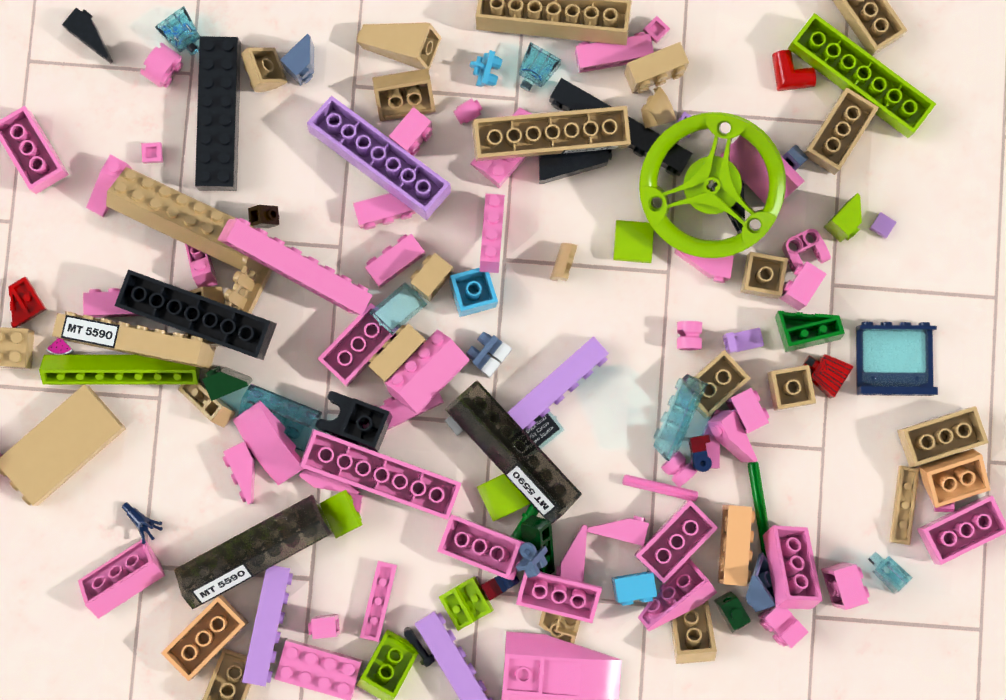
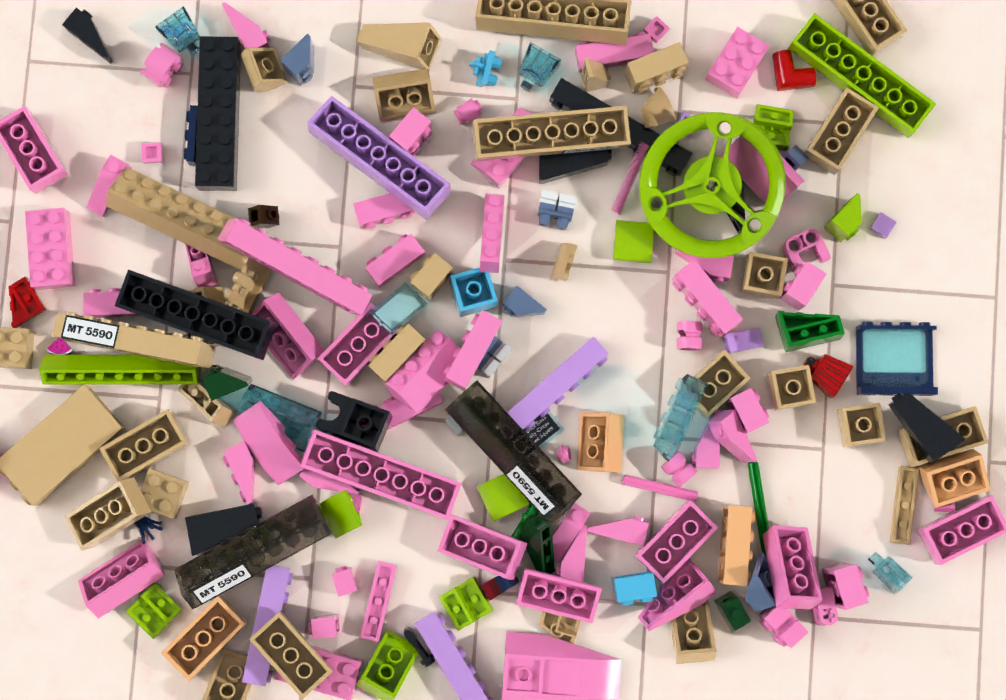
(50, 249): none -> bright pink brick
(107, 513): none -> tan brick
(144, 445): none -> tan brick
(153, 610): none -> lime slope
(164, 492): none -> tan brick
(190, 136): none -> dark blue plate
(218, 526): none -> black slope
(247, 30): none -> bright pink slope
(291, 341): none -> bright pink slope
(291, 655): none -> tan brick
(344, 581): none -> bright pink brick
(473, 350): none -> bright pink brick
(522, 304): none -> sand blue slope
(532, 559): sand blue hips -> none
(564, 210): none -> sand blue hips
(564, 454): none -> bright pink plate
(568, 530): none -> bright pink slope
(594, 75): none -> tan slope
(600, 442): none -> light nougat slope
(642, 151): none -> bright pink piece
(699, 453): leg -> none
(706, 298): none -> bright pink brick
(737, 62): none -> bright pink brick
(775, 123): none -> lime slope
(825, 607): none -> bright pink piece
(861, 425): none -> tan brick
(925, 428): none -> black slope

